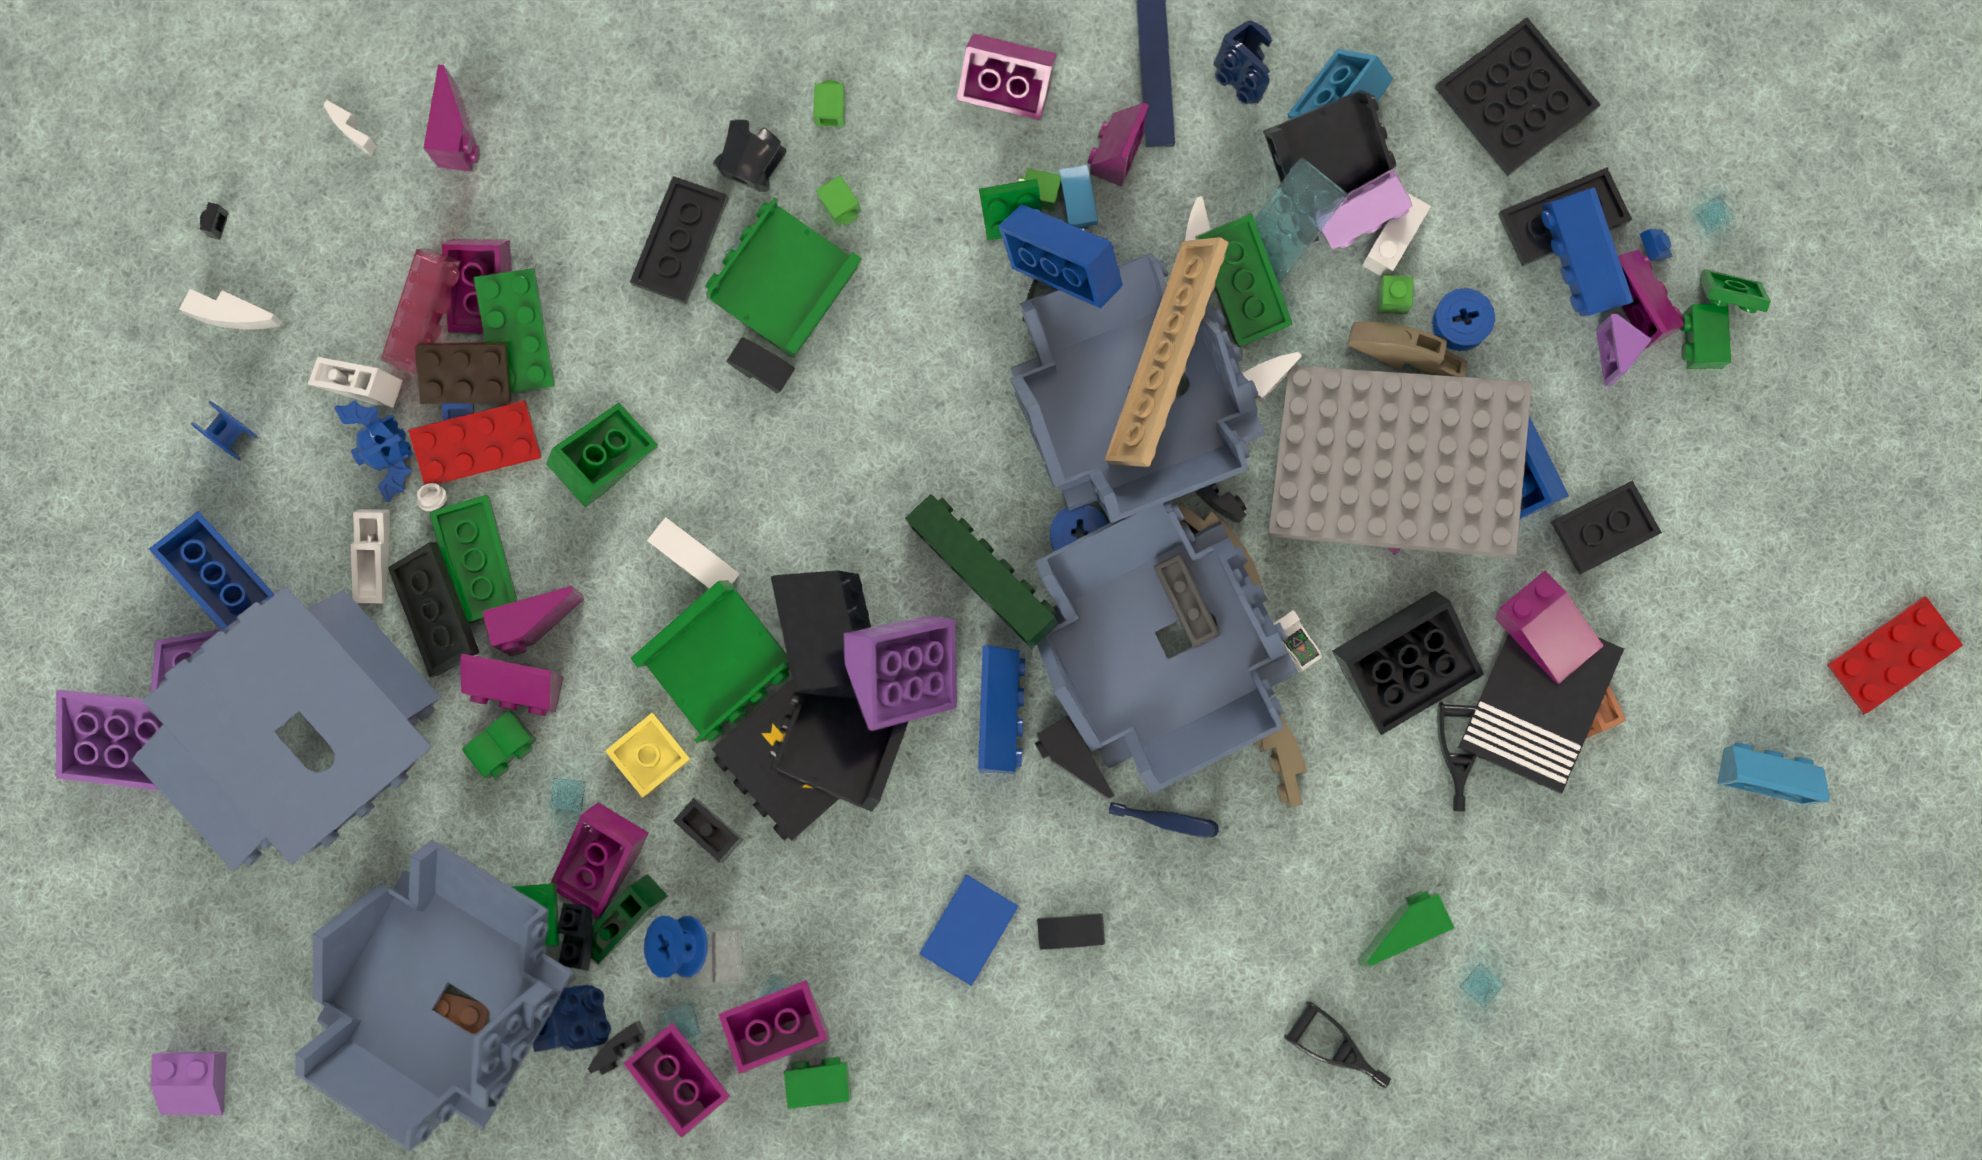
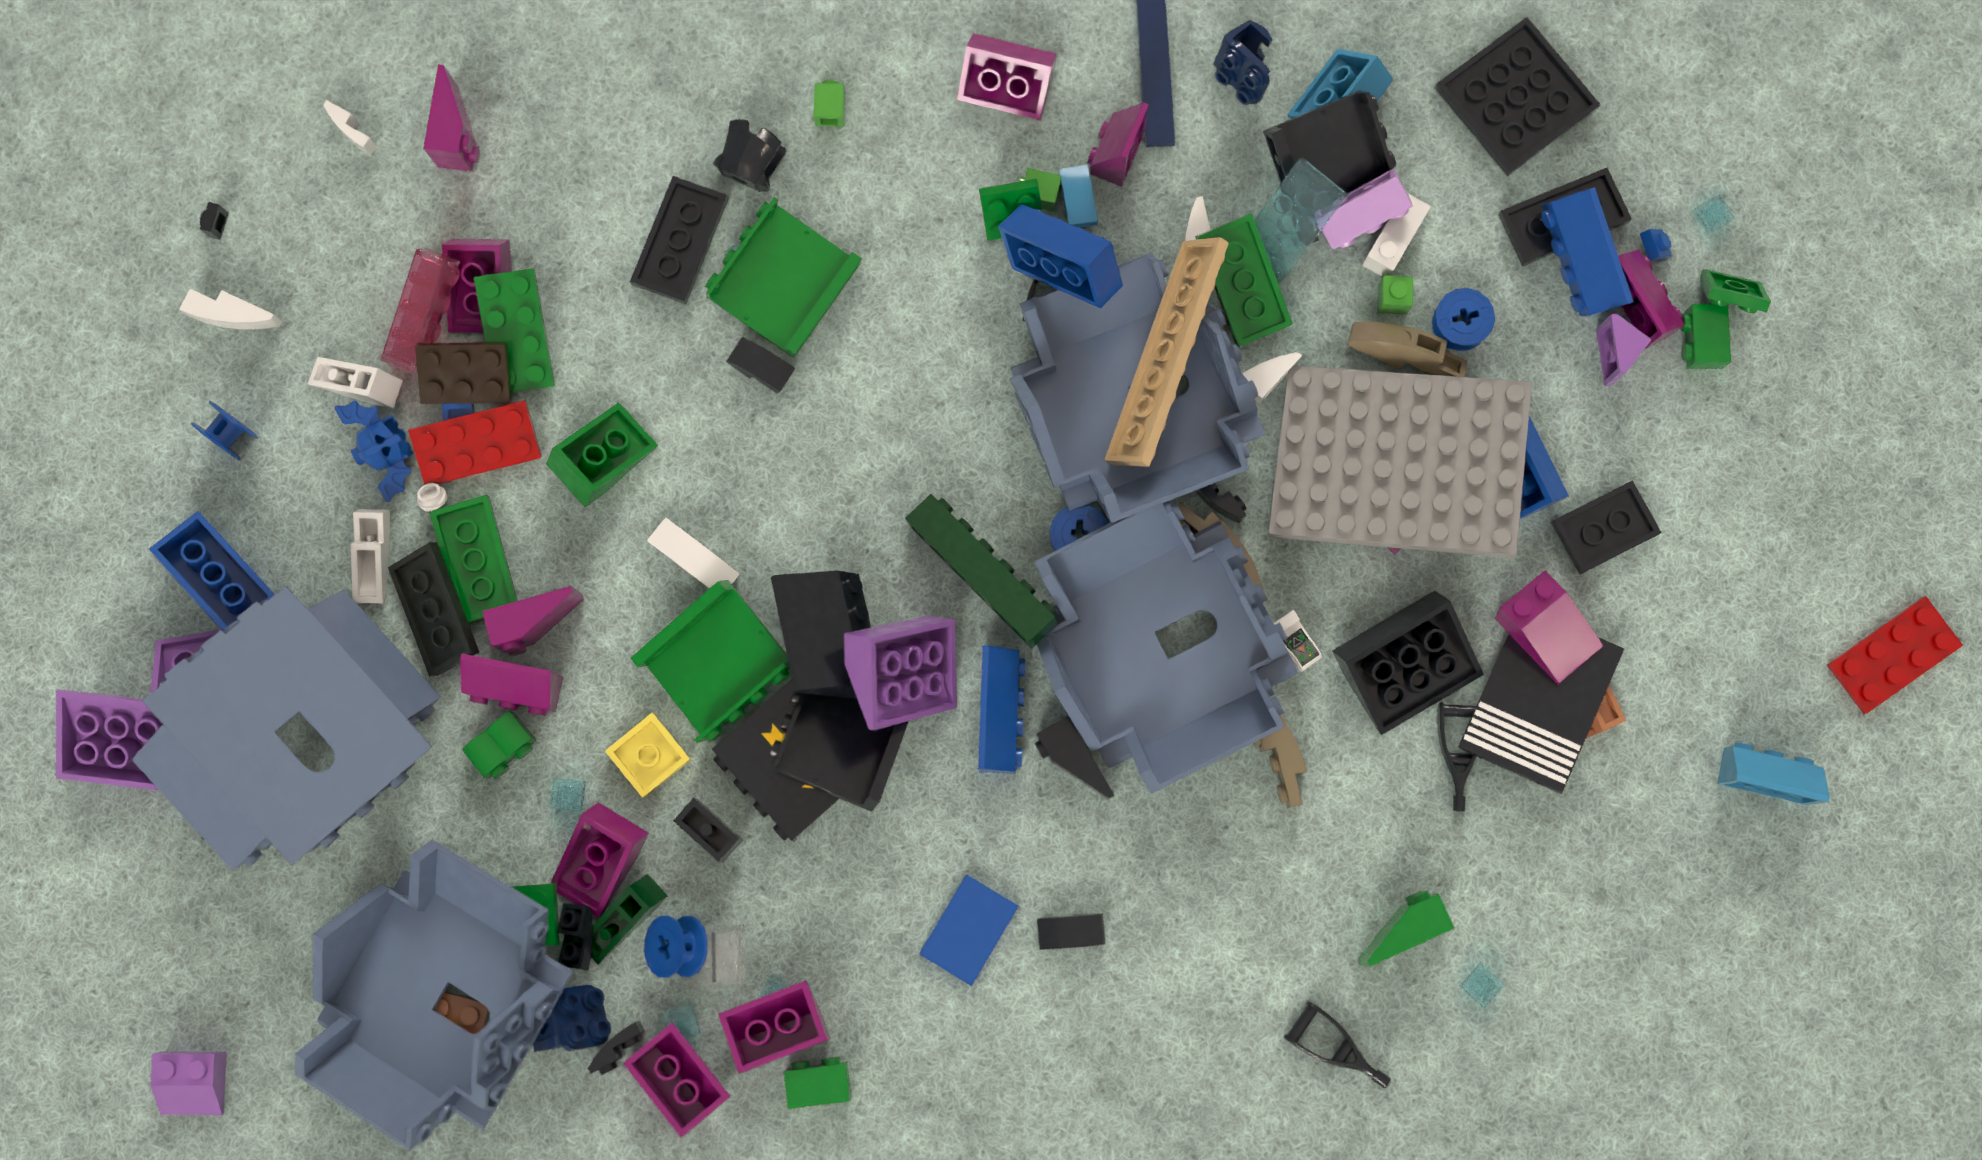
(839, 201): bright green brick -> none
(1169, 821): dark blue piece -> none
(1187, 600): dark grey tile -> none

